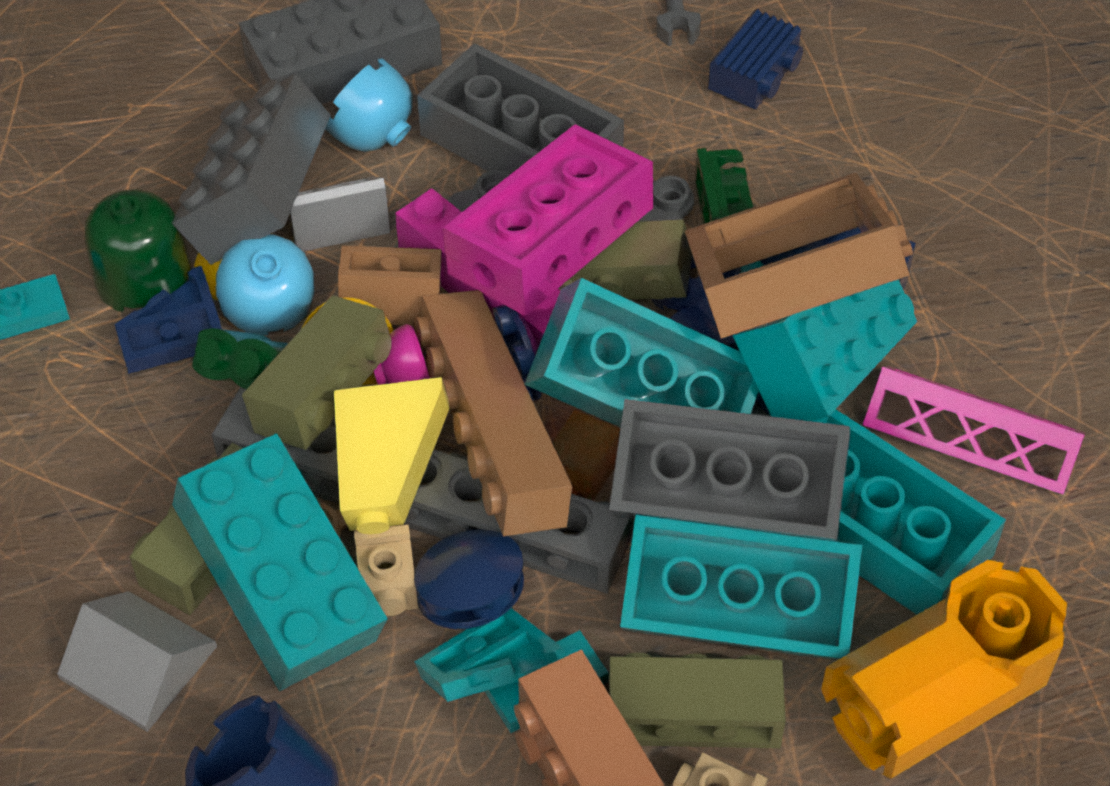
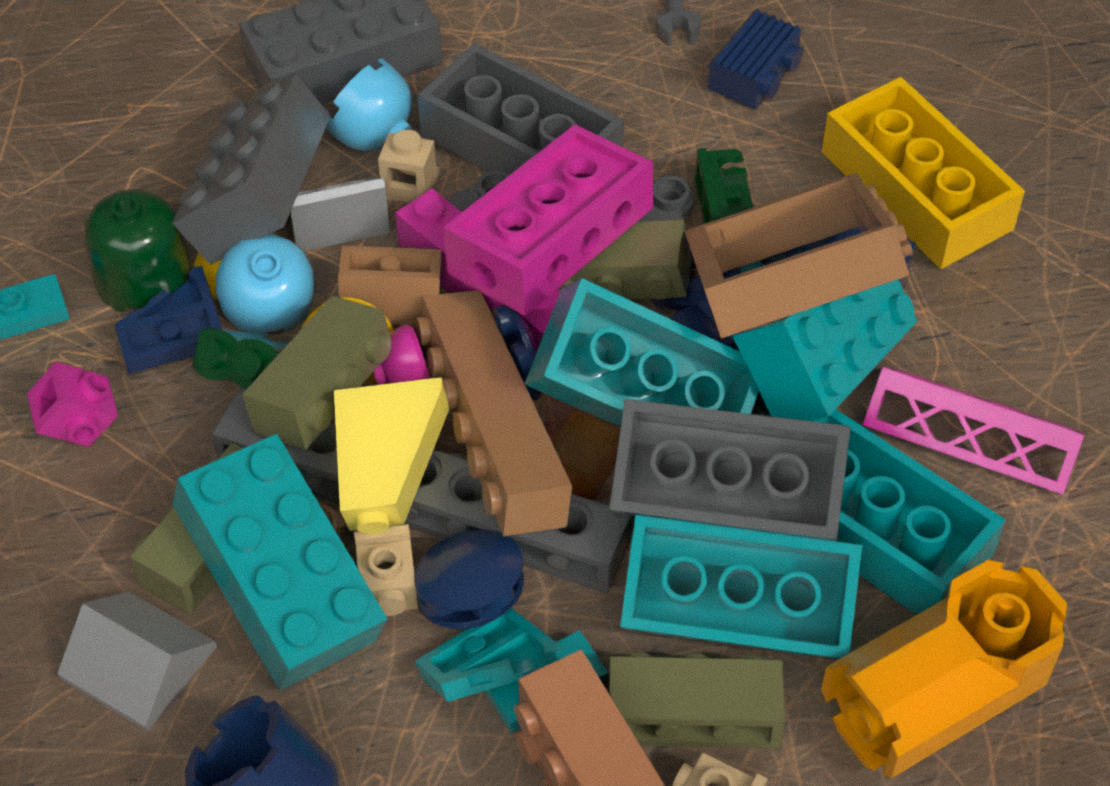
(72, 404): none -> dark pink brick
(411, 156): none -> tan brick
(924, 170): none -> yellow brick

